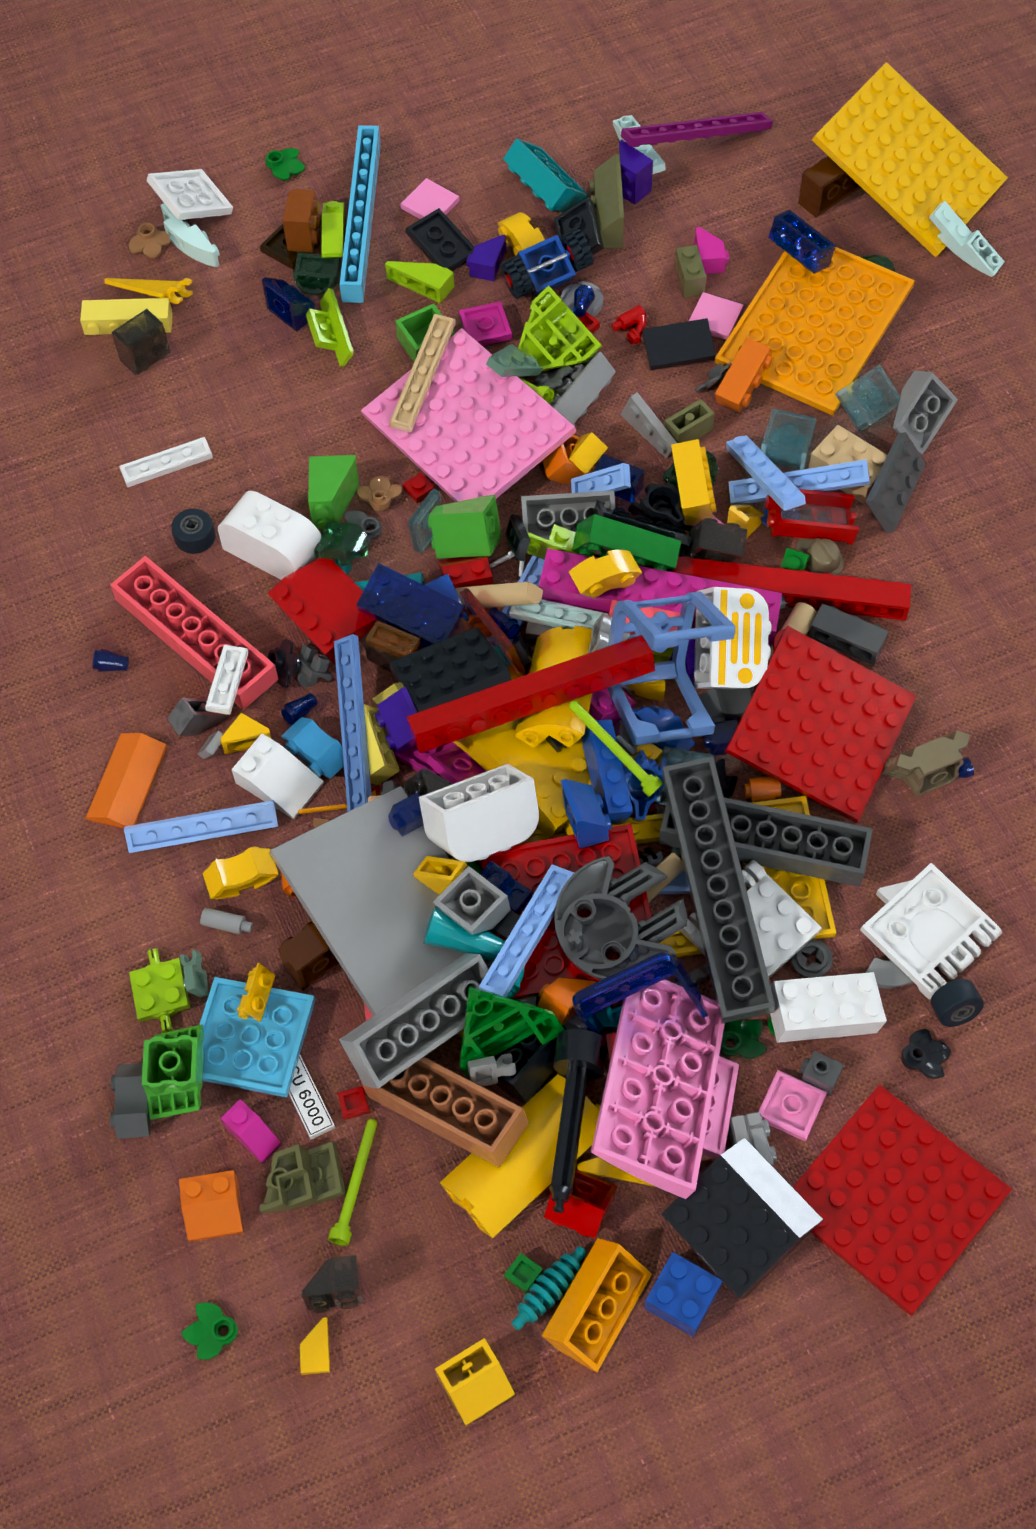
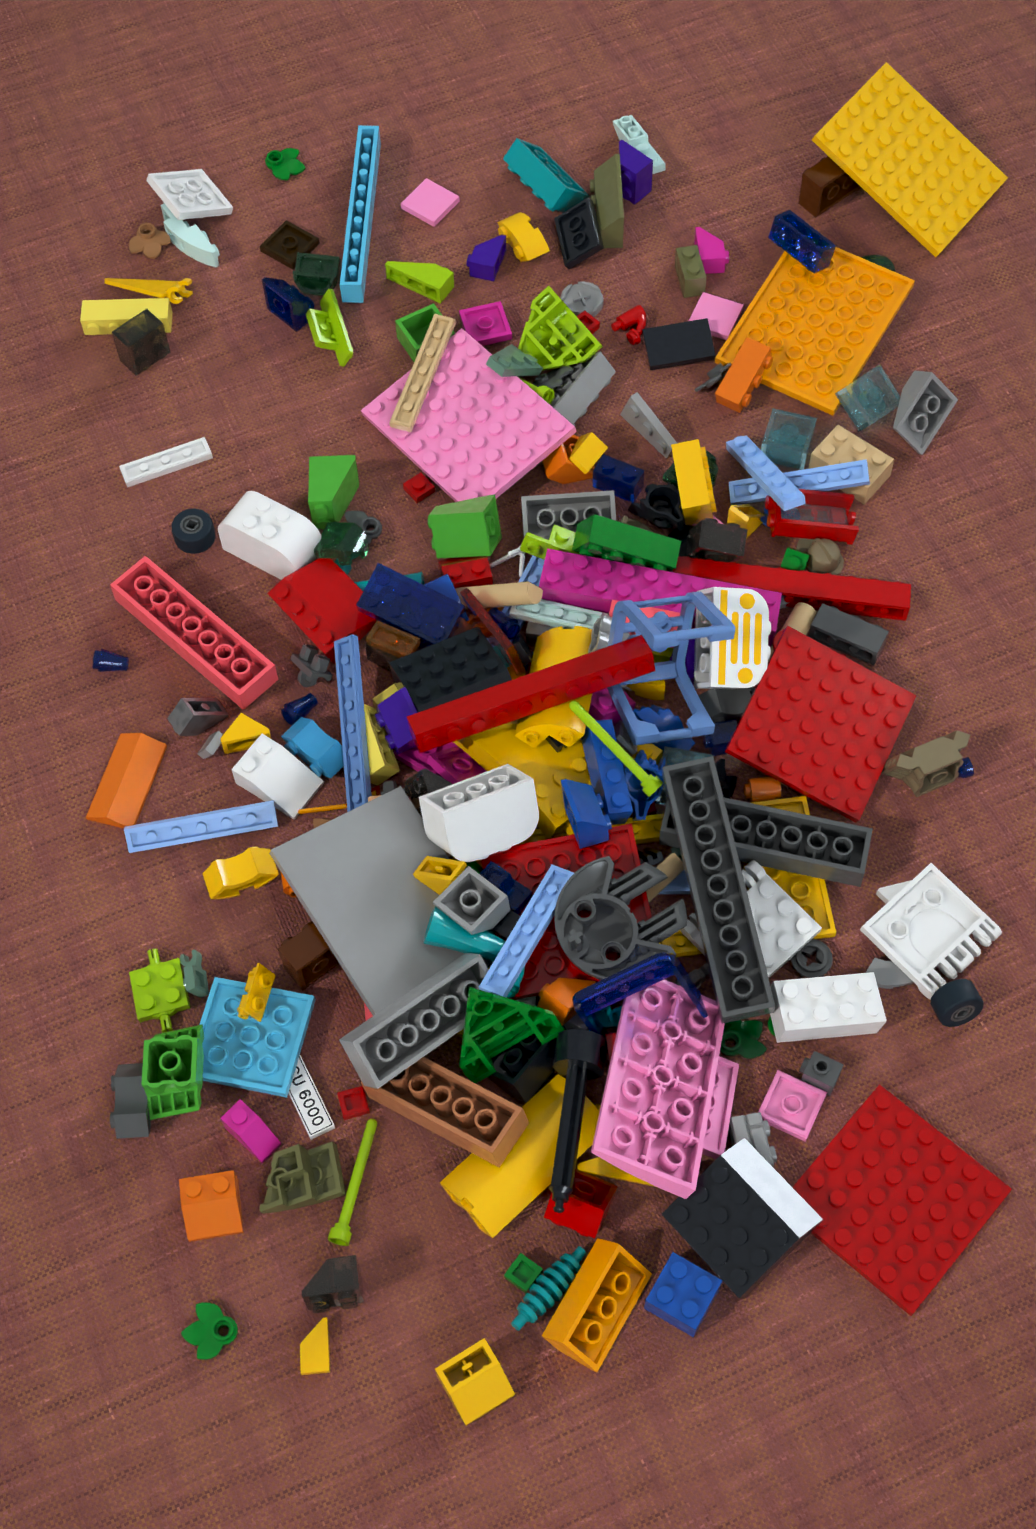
(225, 921): light grey cylinder -> none
(226, 679): white tile -> none
(285, 662): black plate -> none
(302, 220): dark orange hinge -> none
(333, 229): lime slope -> none
(379, 493): medium nougat plate -> none
(406, 815): clear blue brick -> none
(418, 523): clear light blue tile -> none
(440, 240): black tile -> none
(487, 1070): light grey plate -> none
(517, 537): black tile -> none
(547, 264): brick -> none
(583, 299): clear blue cone -> none
(605, 573): yellow brick -> none
(607, 479): light blue plate -> none
(645, 523): black wing -> none
(691, 422): olive brick -> none
(696, 129): magenta plate -> none
(895, 482): dark grey plate -> none
(928, 1052): black plate -> none
(961, 241): light aqua slope -> none

